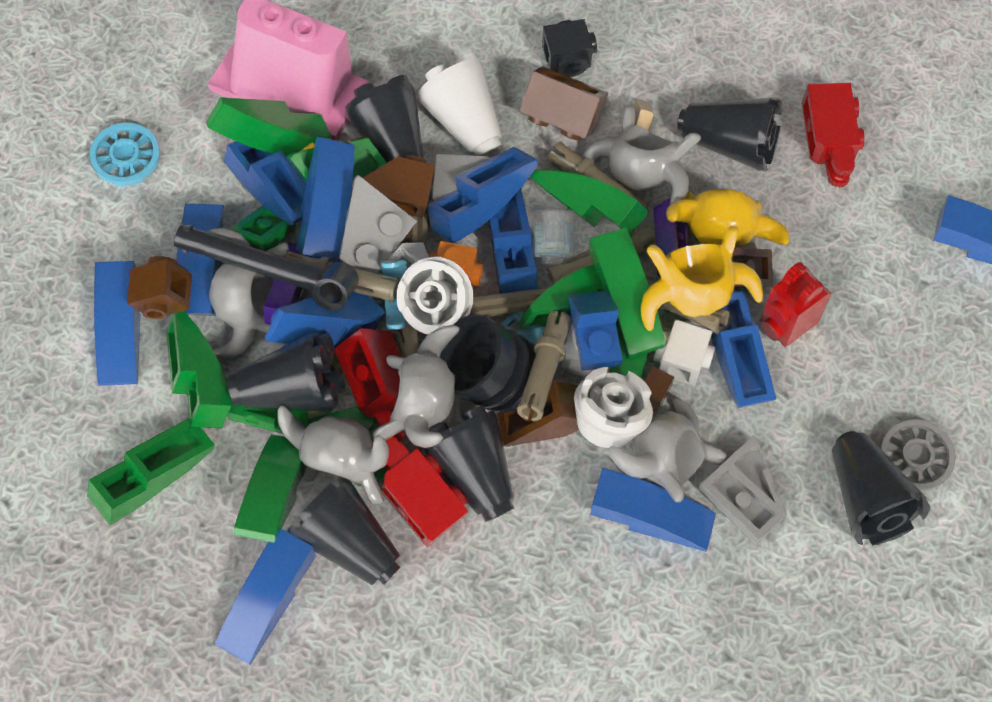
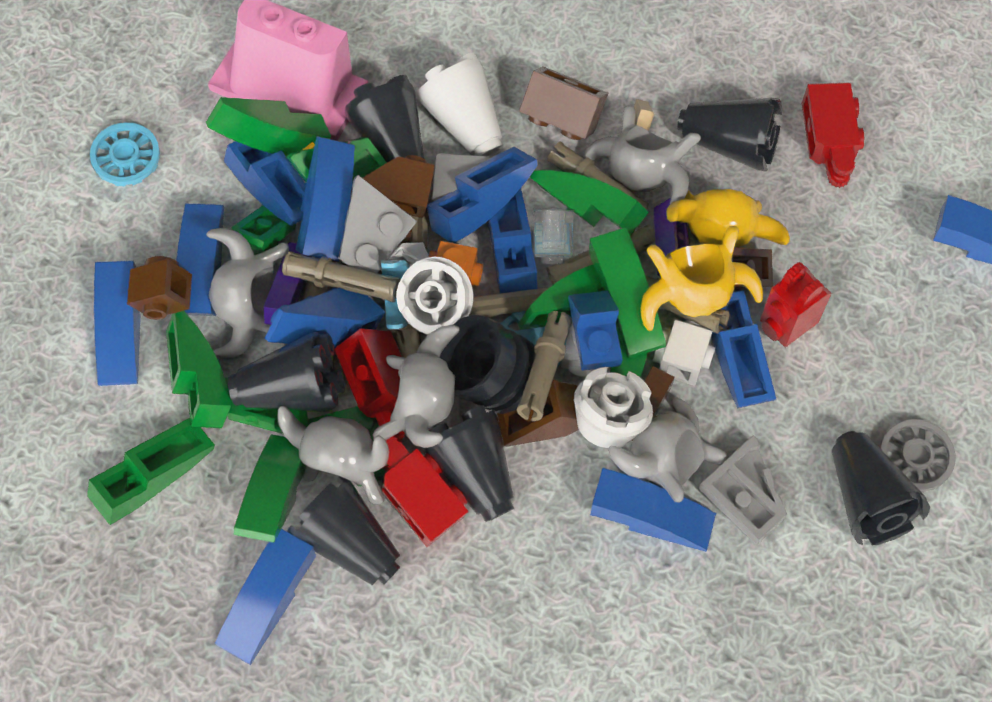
(274, 266): black piece -> none
(568, 47): black brick -> none

